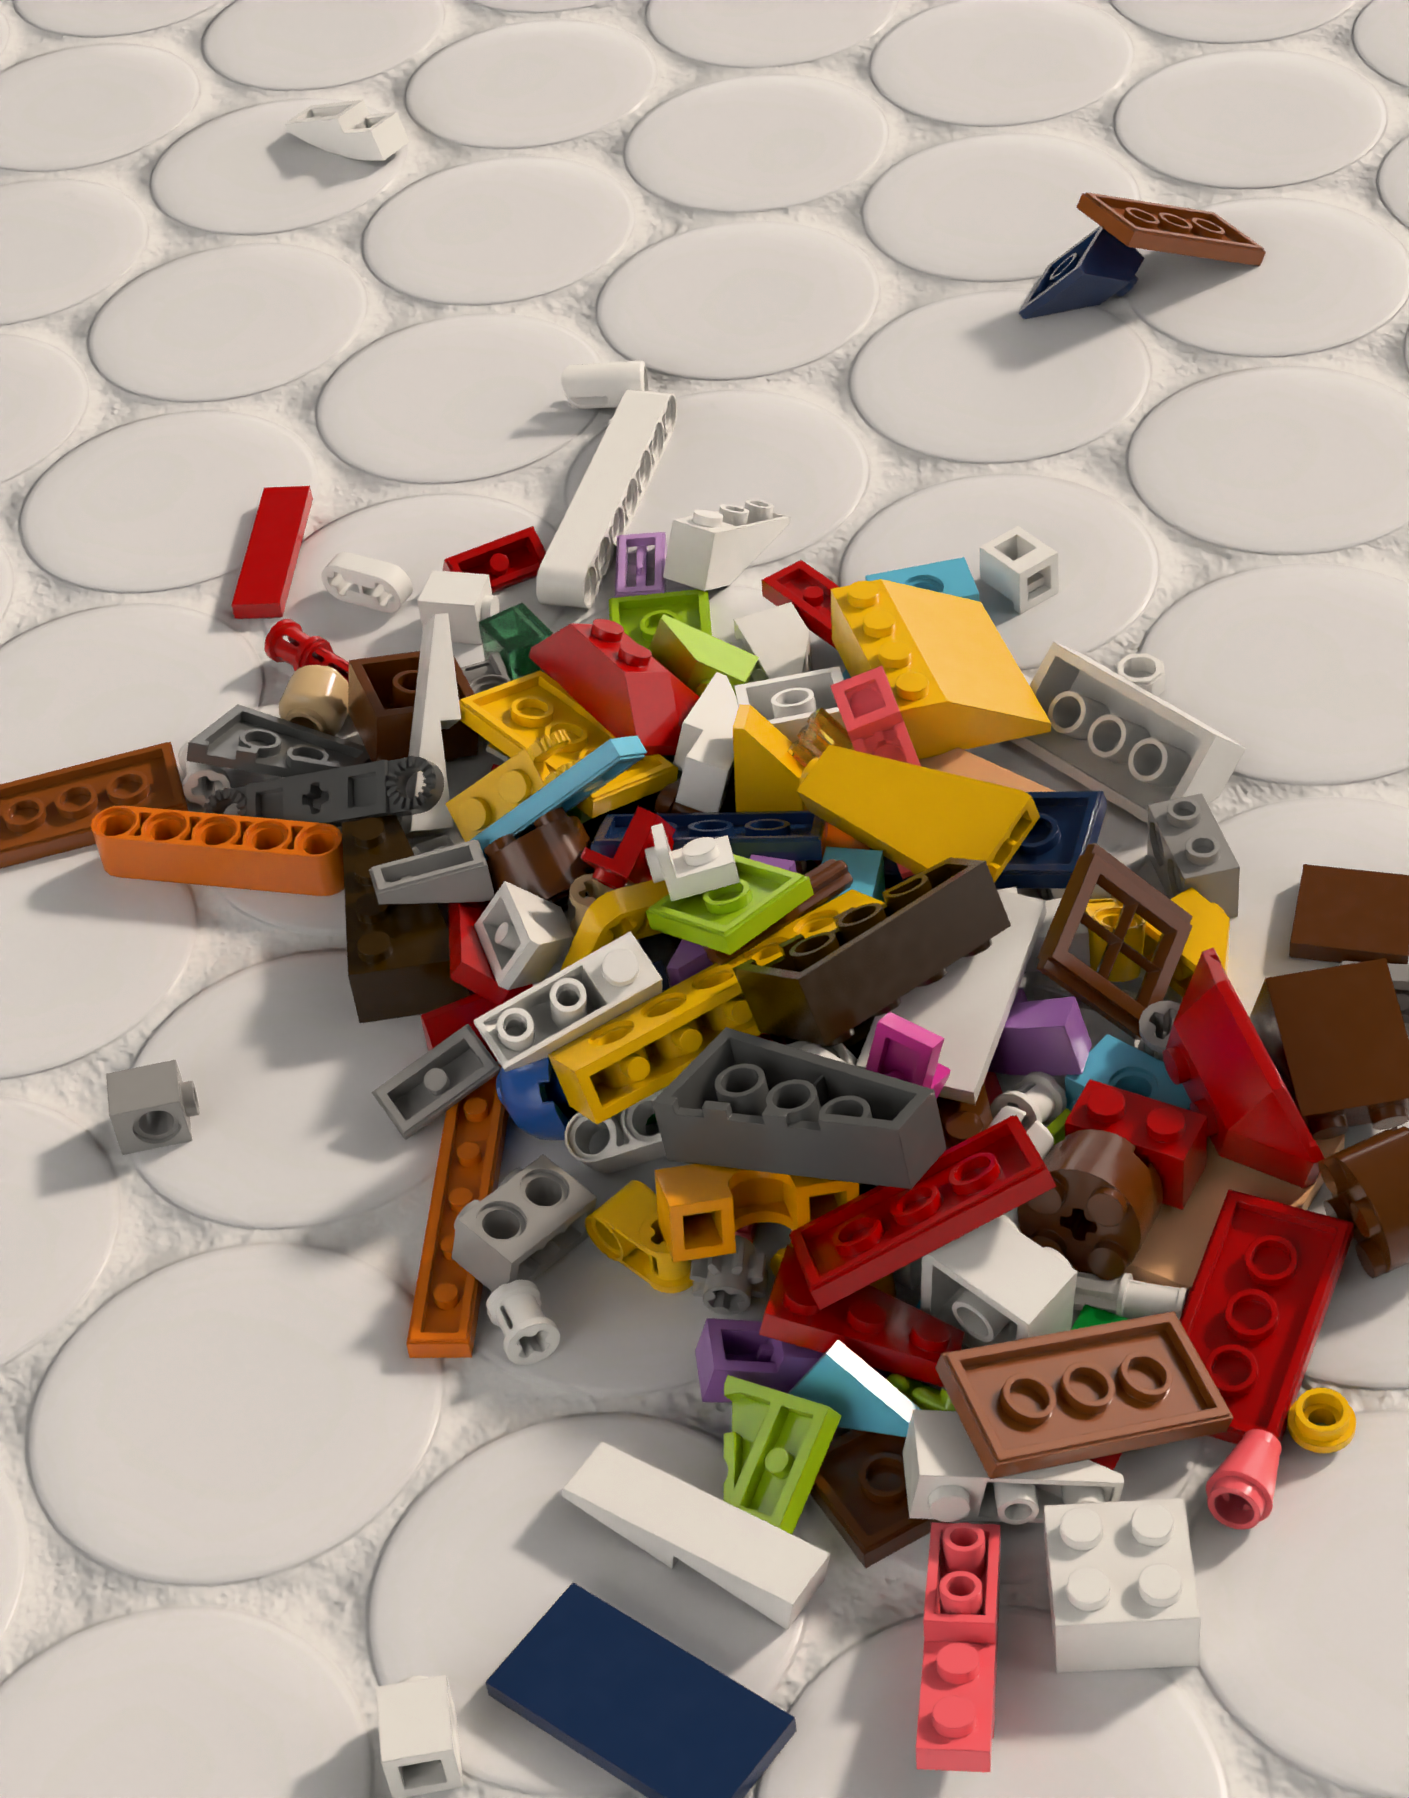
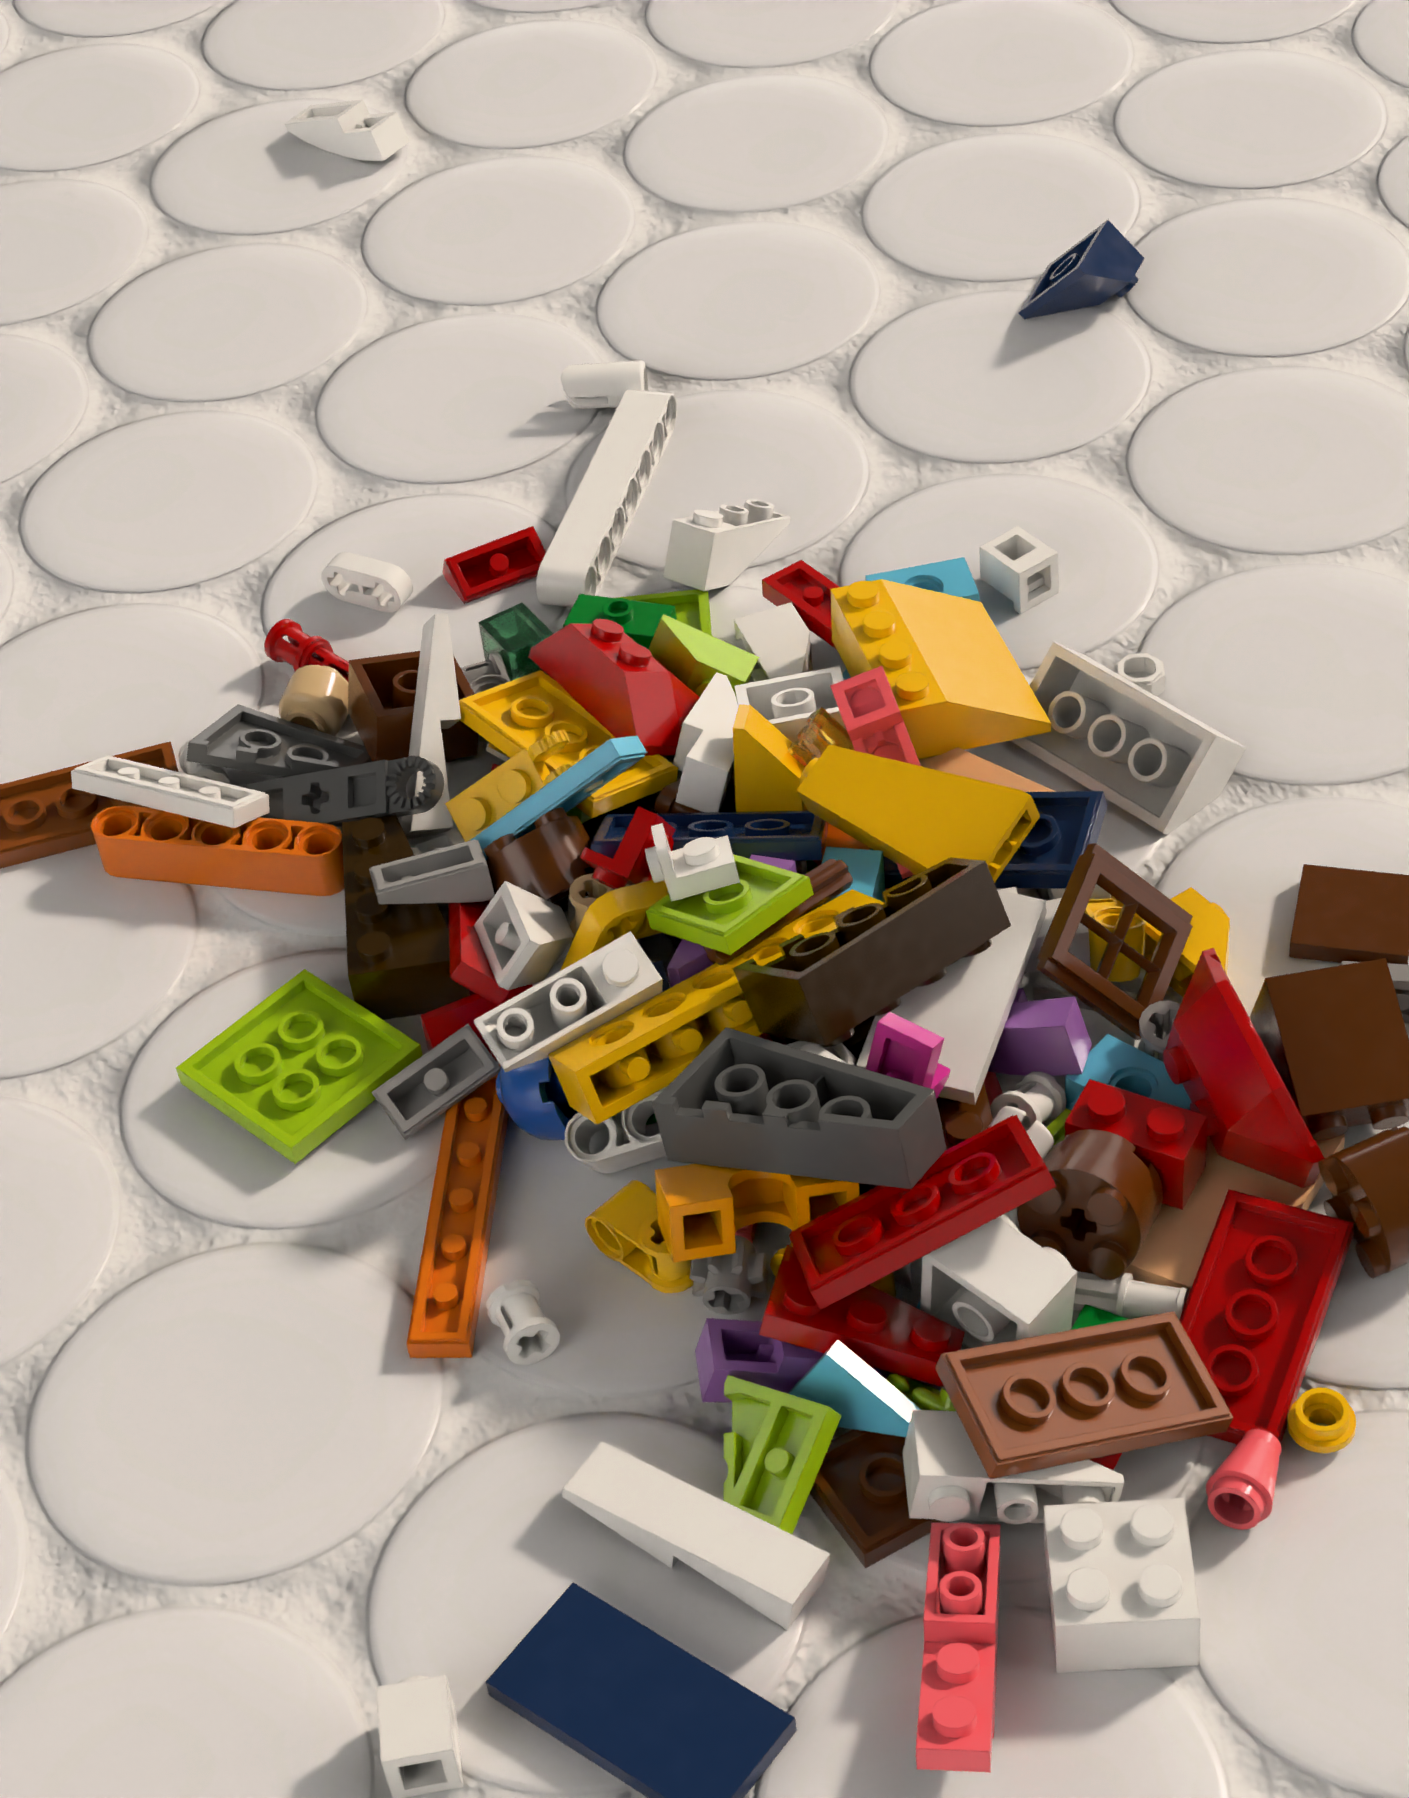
(151, 1106): light grey brick -> none
(171, 791): none -> white tile
(272, 552): red tile -> none
(298, 1065): none -> lime plate
(464, 598): white brick -> none
(522, 1225): light grey brick -> none
(636, 617): none -> green plate
(641, 541): lavender tile -> none
(1170, 229): dark orange tile -> none
(1192, 852): light grey brick -> none

